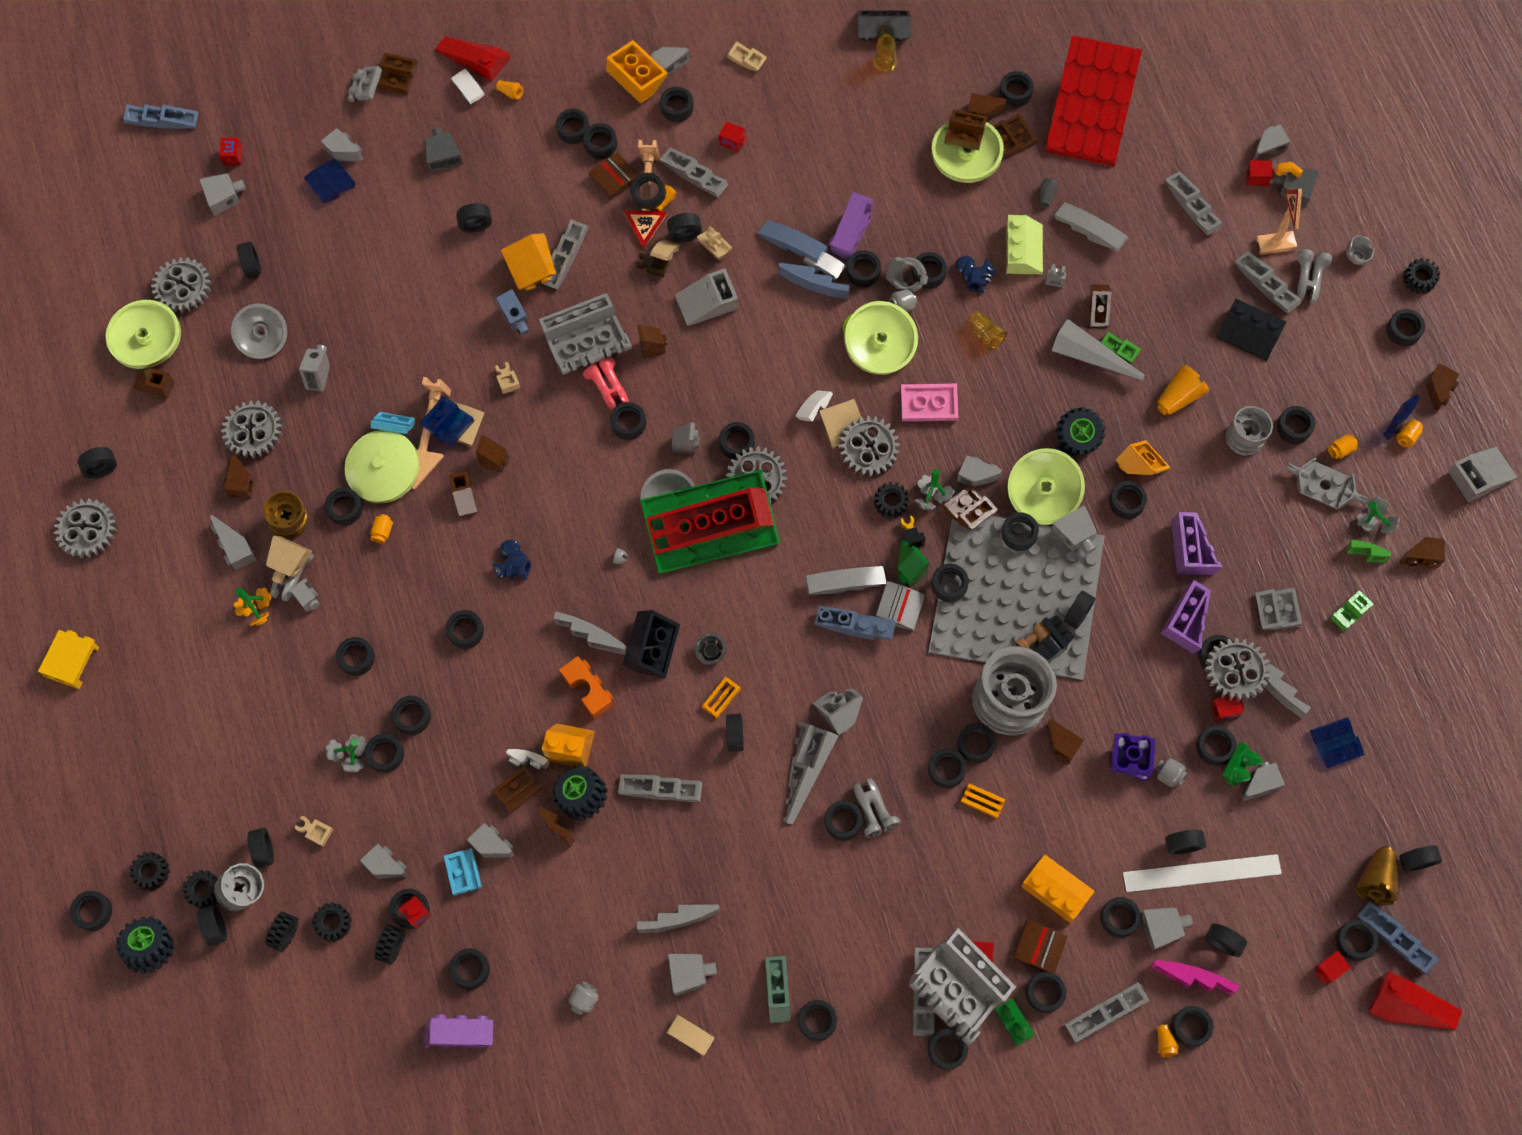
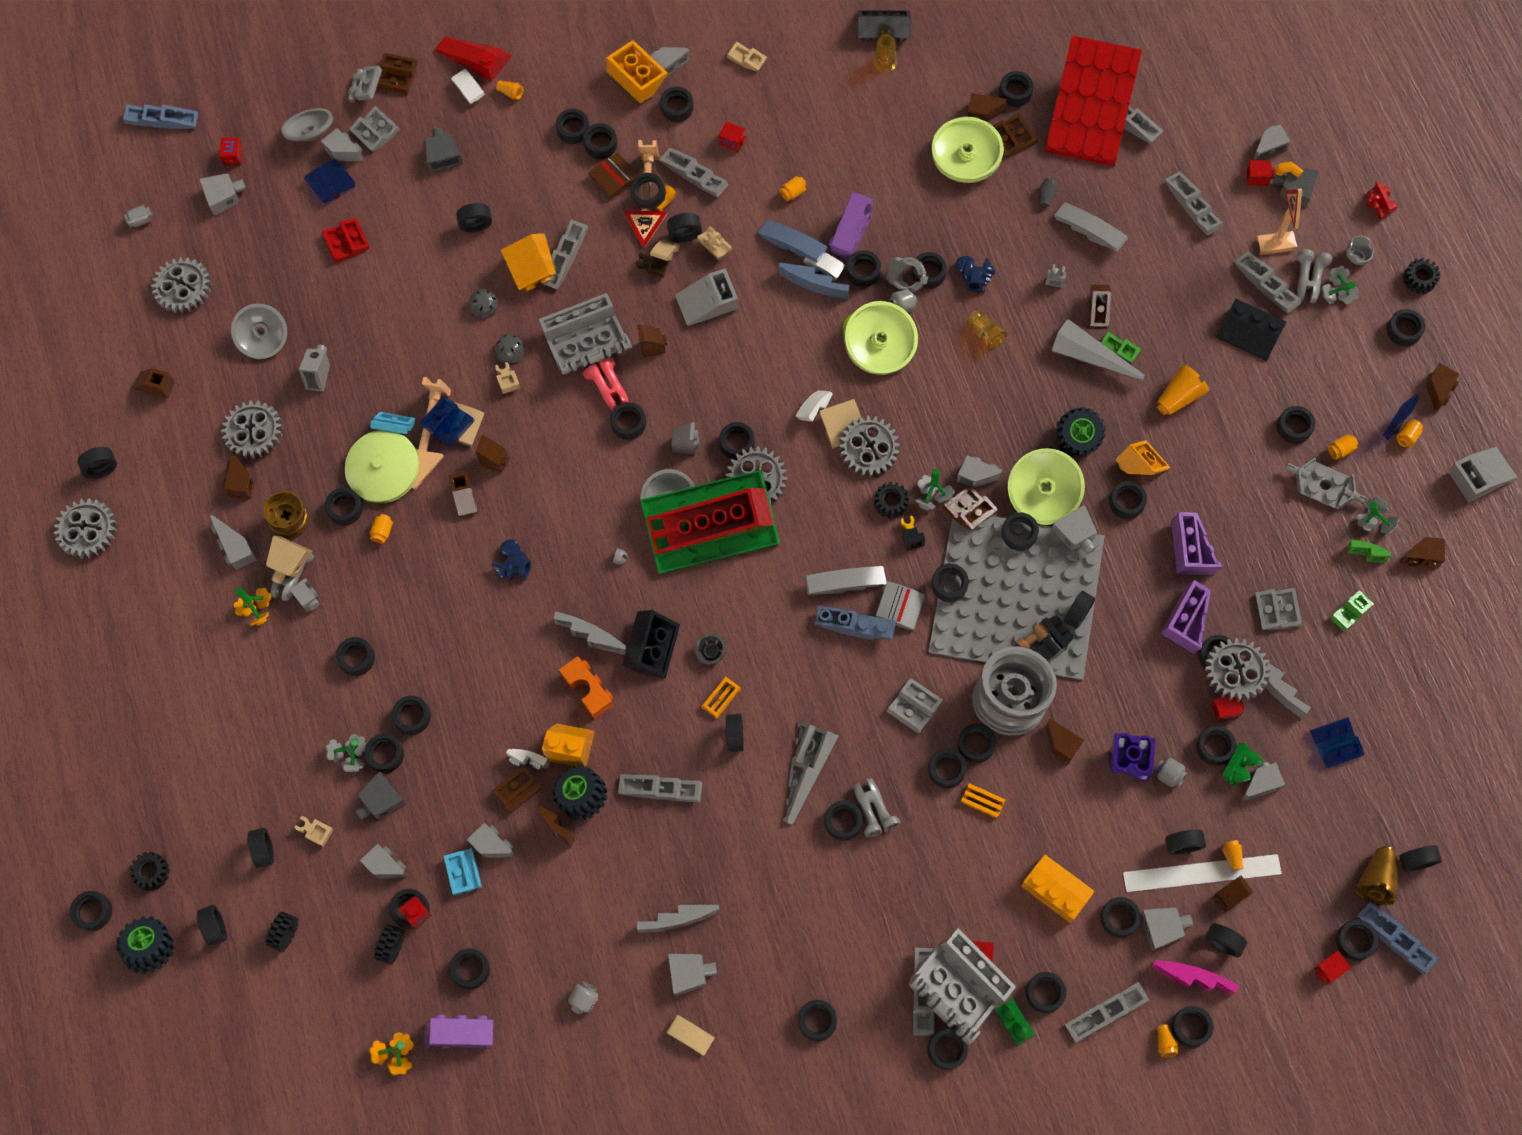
(67, 658): yellow panel -> none
(138, 216): none -> light grey brick
(143, 334): yellowish green dish -> none
(193, 881): black tyre -> none
(249, 259): black tyre -> none
(250, 884): light grey wheel -> none
(307, 125): none -> light grey dish
(323, 913): black tyre -> none
(345, 240): none -> red slope
(374, 129): none -> light grey slope
(379, 799): none -> dark grey torso
(401, 1045): none -> light orange plant
(461, 615): black tyre -> none
(484, 299): none -> dark grey helmet
(508, 344): none -> dark grey helmet
(512, 312): sand blue torso -> none
(777, 989): sand green slope -> none
(793, 188): none -> light orange brick
(839, 709): light grey slope -> none
(911, 565): green slope -> none
(914, 706): none -> light grey slope
(929, 402): bright pink plate -> none
(965, 129): reddish brown slope -> none
(1024, 245): yellowish green slope -> none
(1040, 946): reddish brown slope -> none
(1141, 126): none -> light grey slope
(1232, 894): none -> reddish brown slope
(1233, 854): none -> light orange cone
(1251, 422): light grey wheel -> none
(1347, 291): none -> light grey plant
(1380, 200): none -> red hips
(1408, 1003): red wedge -> none

